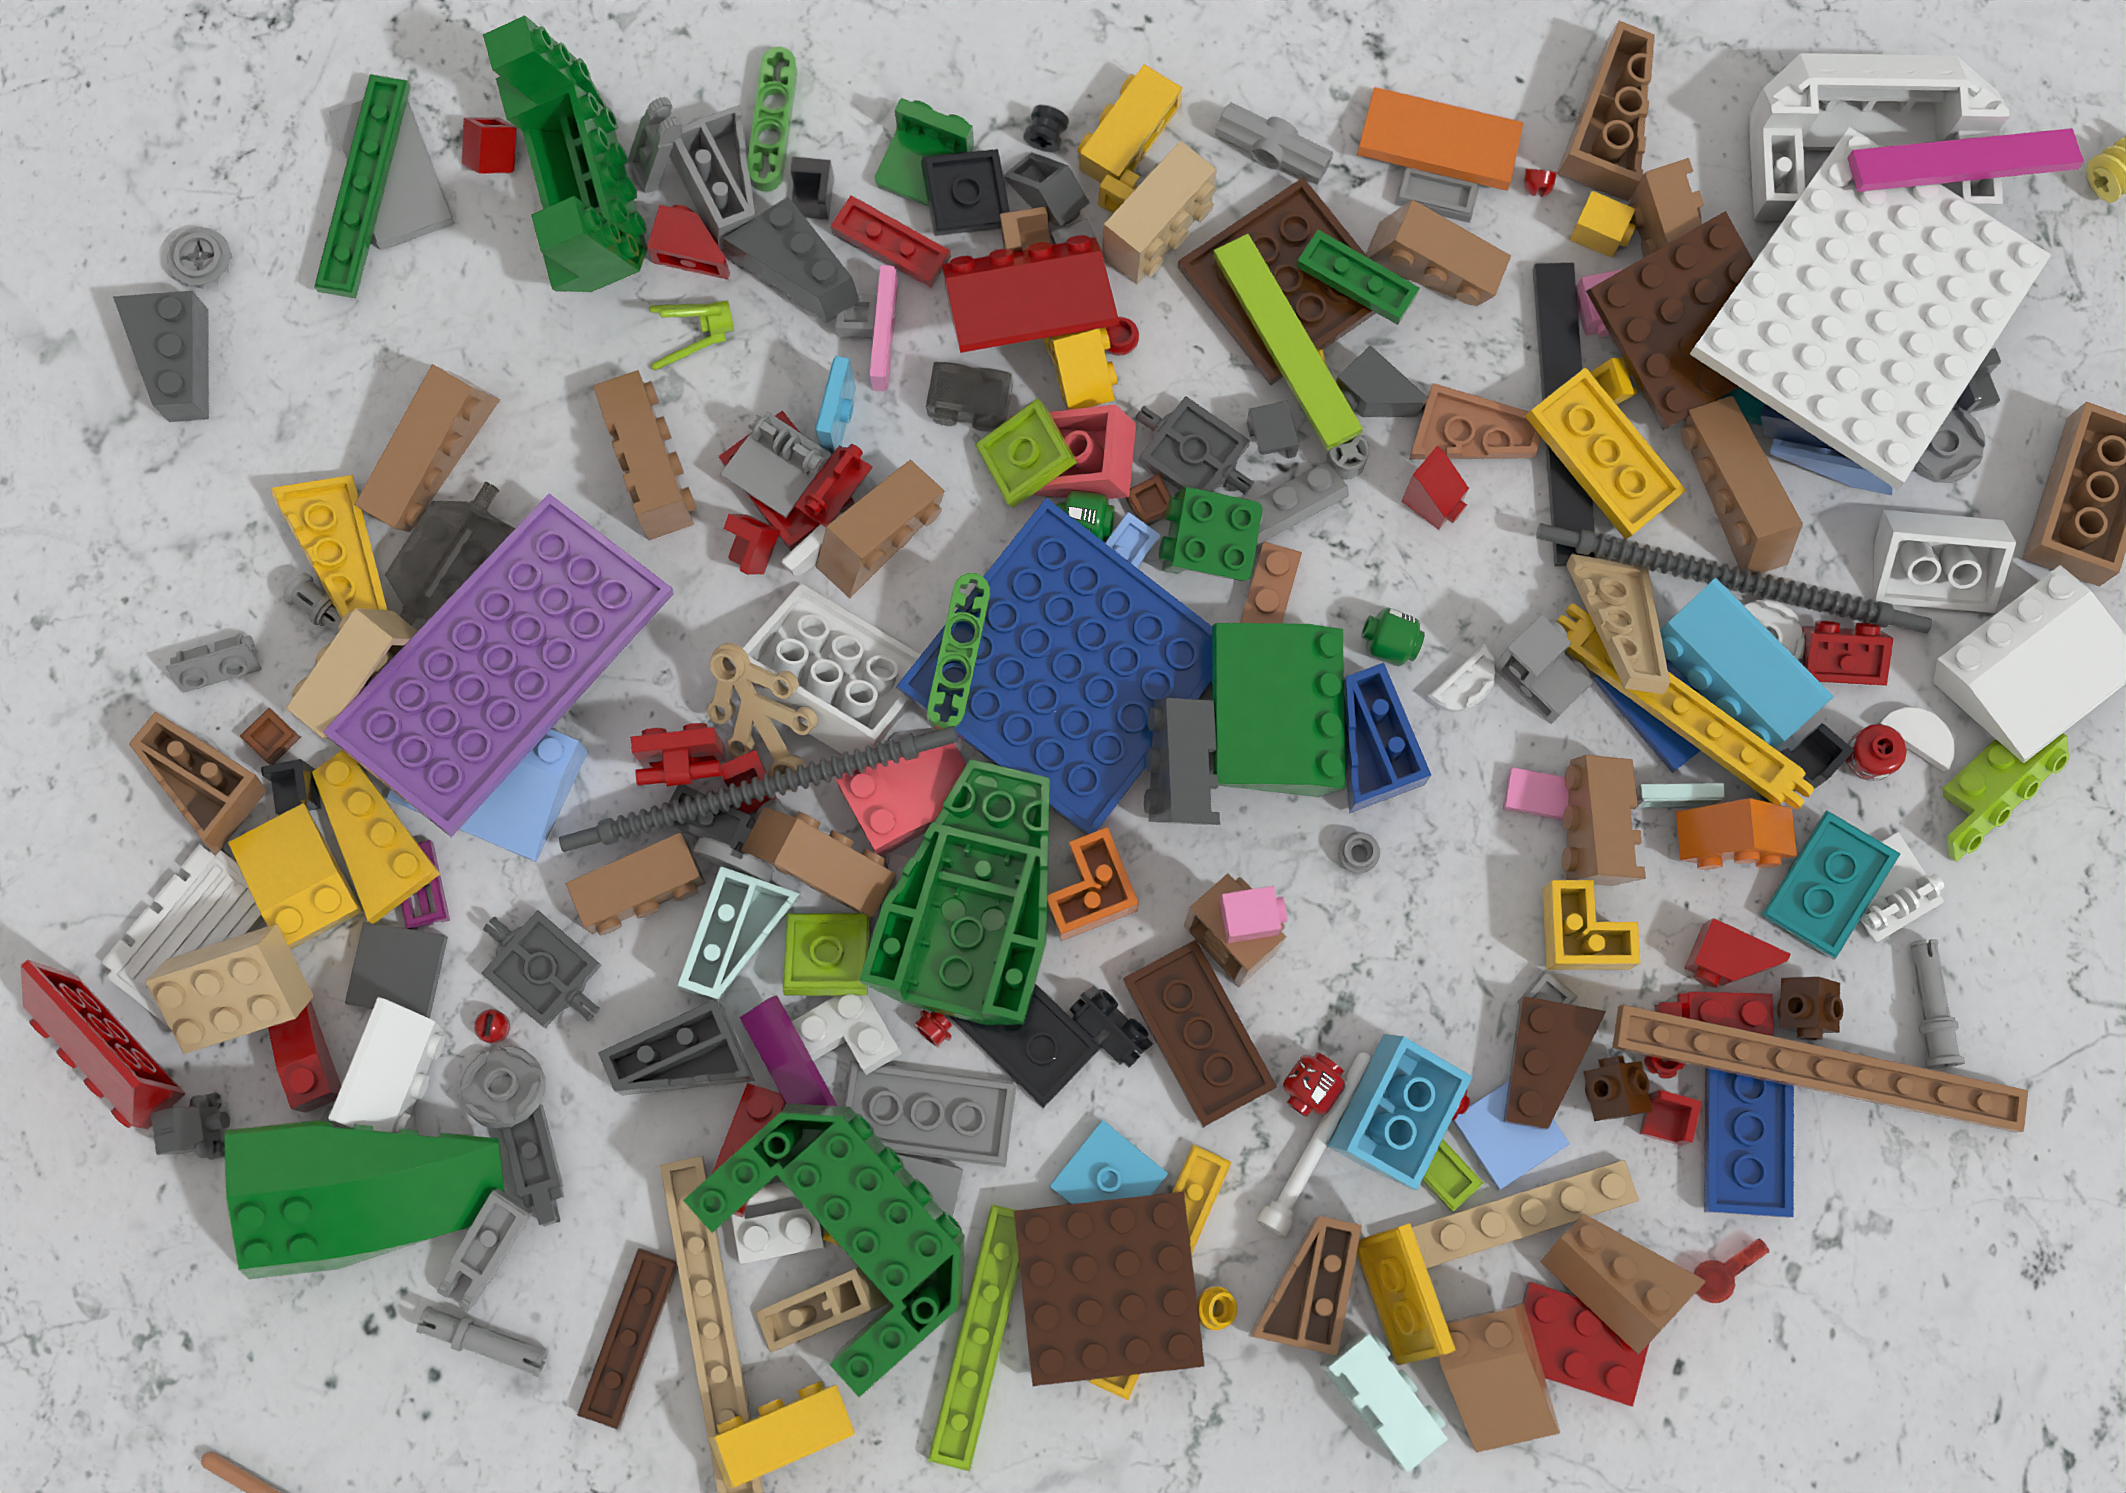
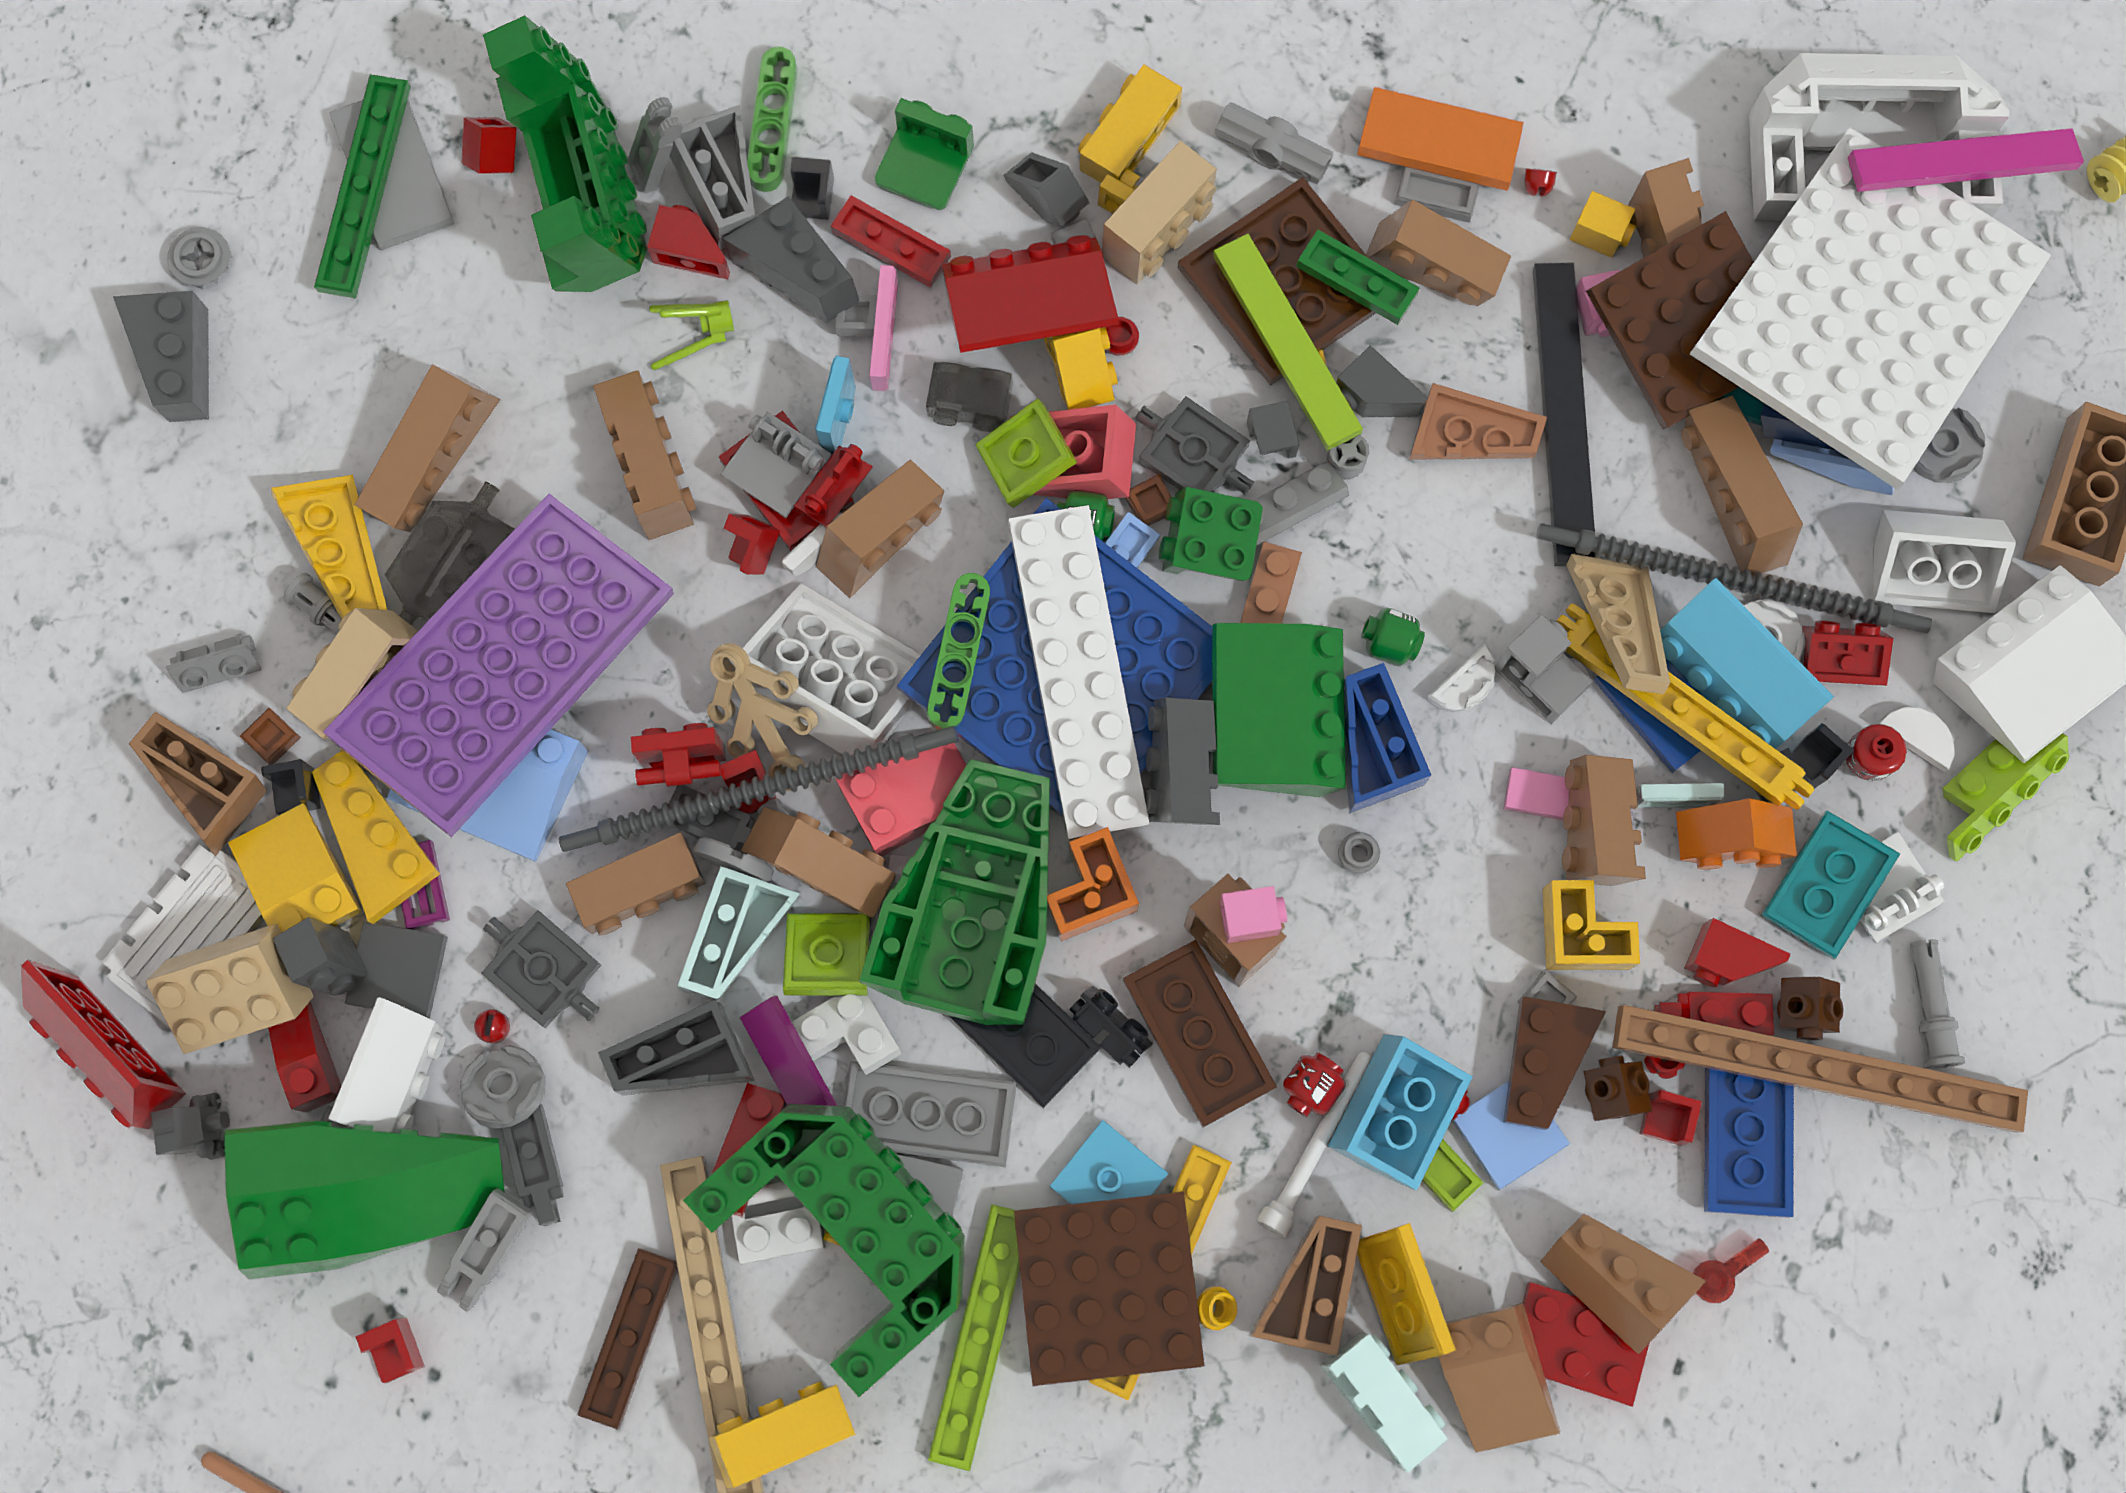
(320, 957): none -> dark grey brick
(392, 1349): none -> red panel
(483, 1341): light grey pin -> none
(819, 1309): tan slope -> none
(933, 1027): red plate -> none
(965, 191): black tile -> none
(1024, 228): medium nougat panel -> none
(1046, 128): black wheel -> none
(1078, 672): none -> white plate
(1436, 490): red slope -> none
(1525, 1213): tan plate -> none
(1605, 453): yellow plate -> none
(1610, 127): medium nougat wedge -> none
(1615, 379): yellow tile -> none
(1981, 391): dark grey panel -> none

